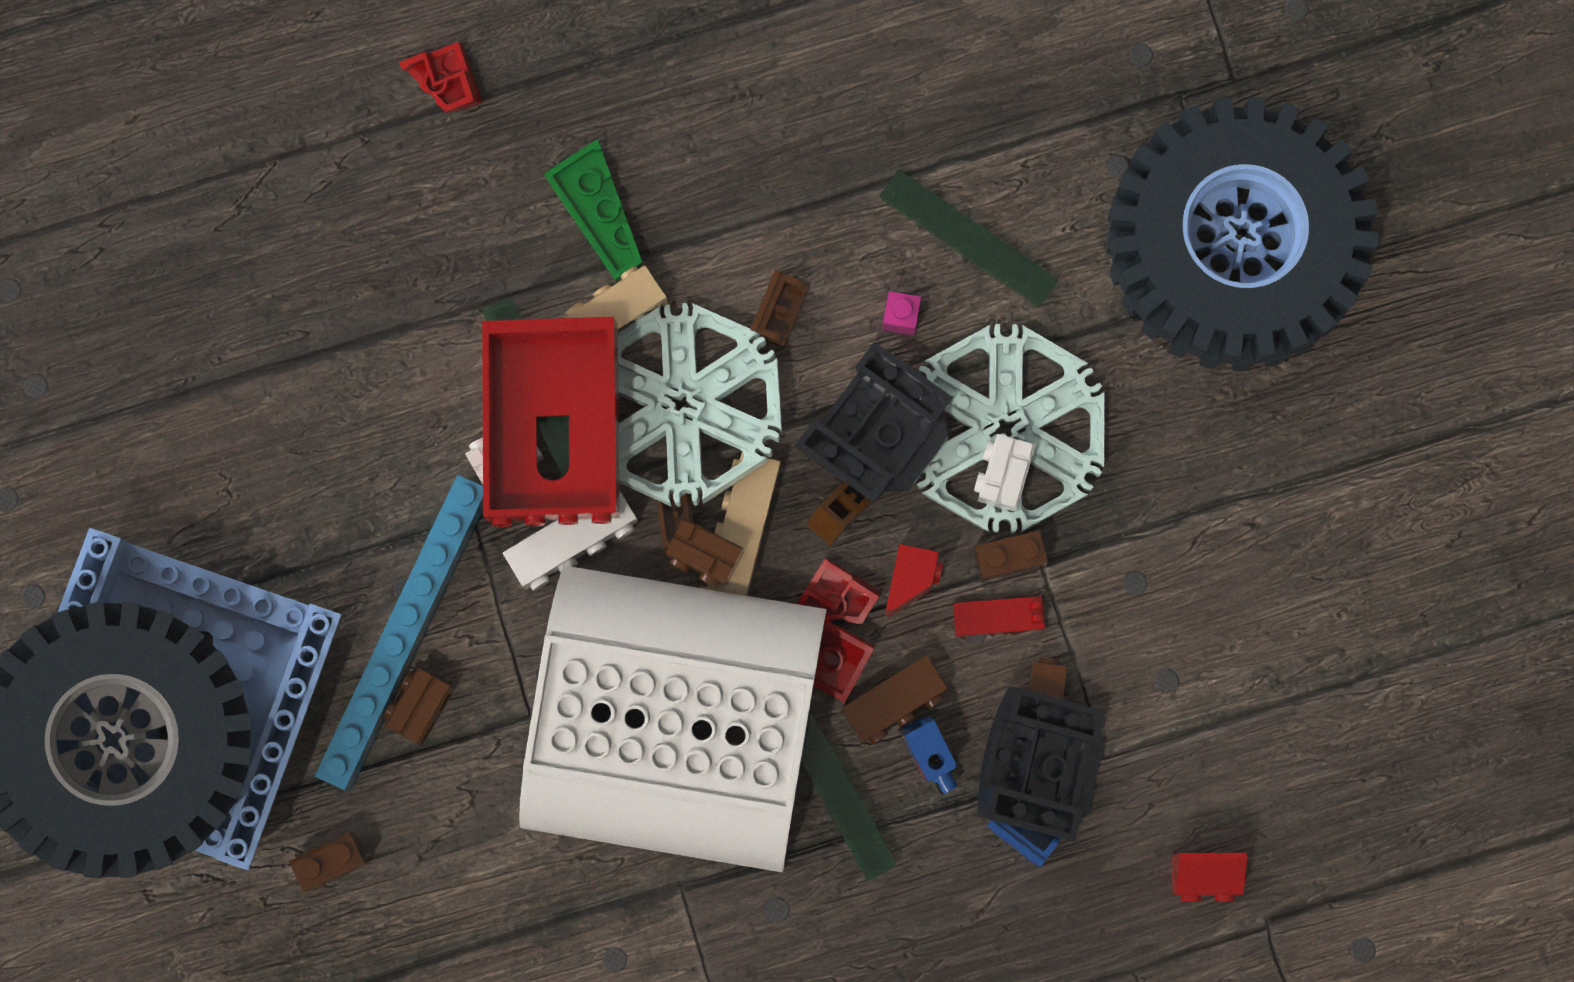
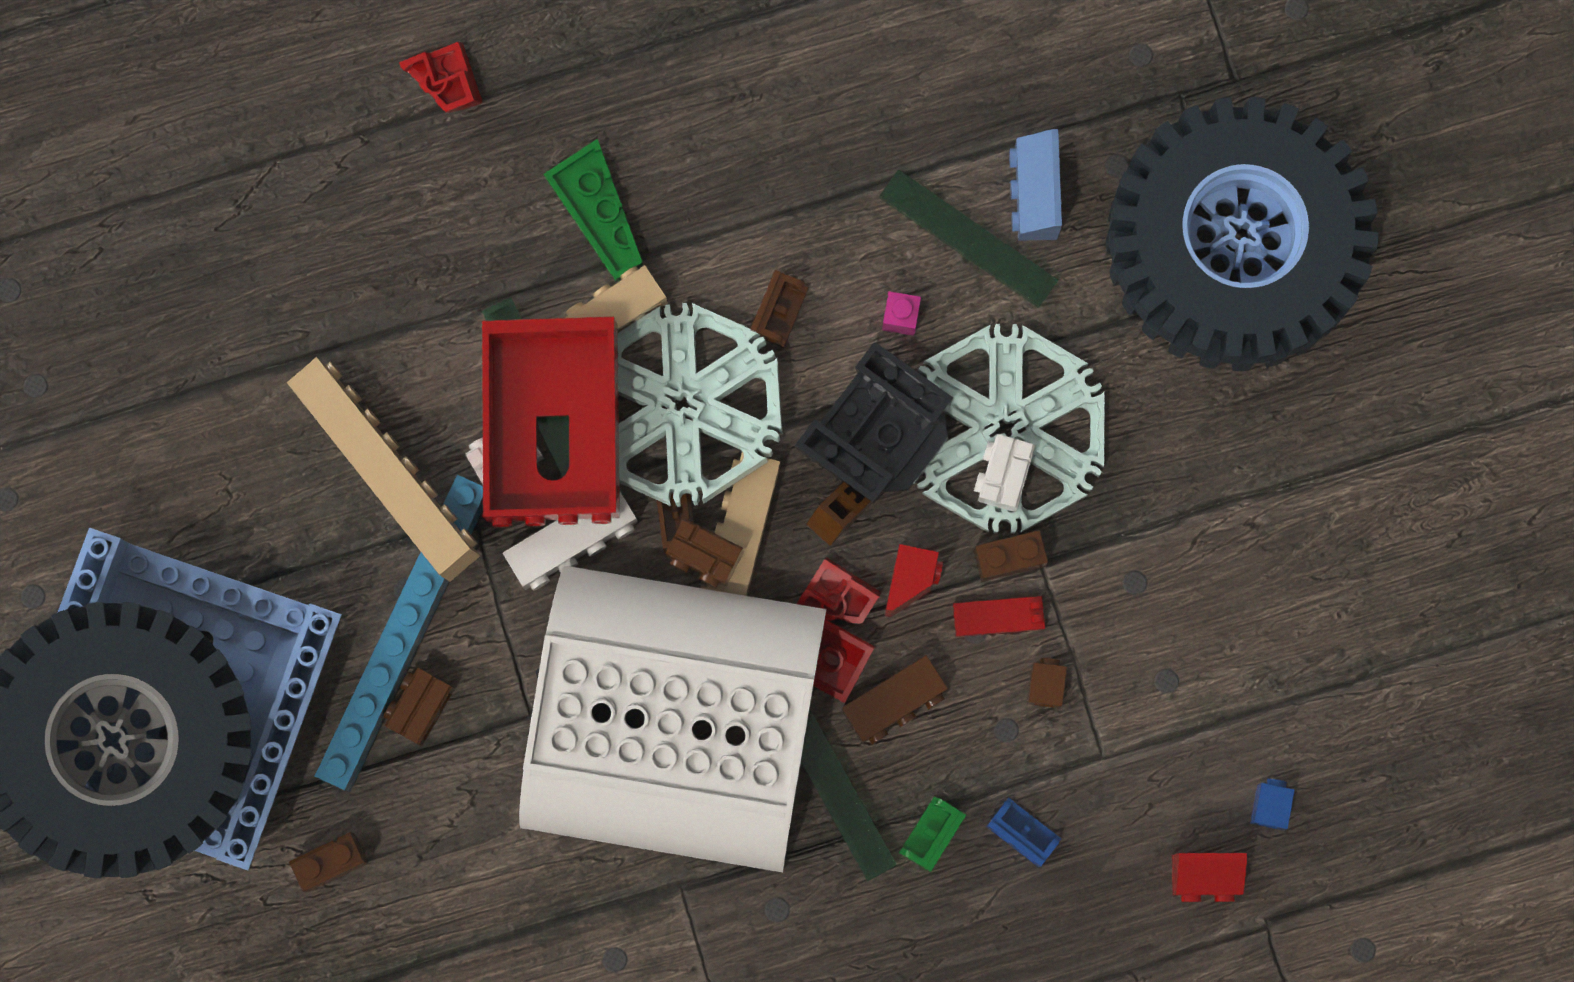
(383, 469): none -> tan brick
(924, 740): blue torso -> none
(932, 834): none -> green hinge
(1036, 186): none -> medium blue slope
(1040, 763): black slope -> none
(1272, 805): none -> blue brick

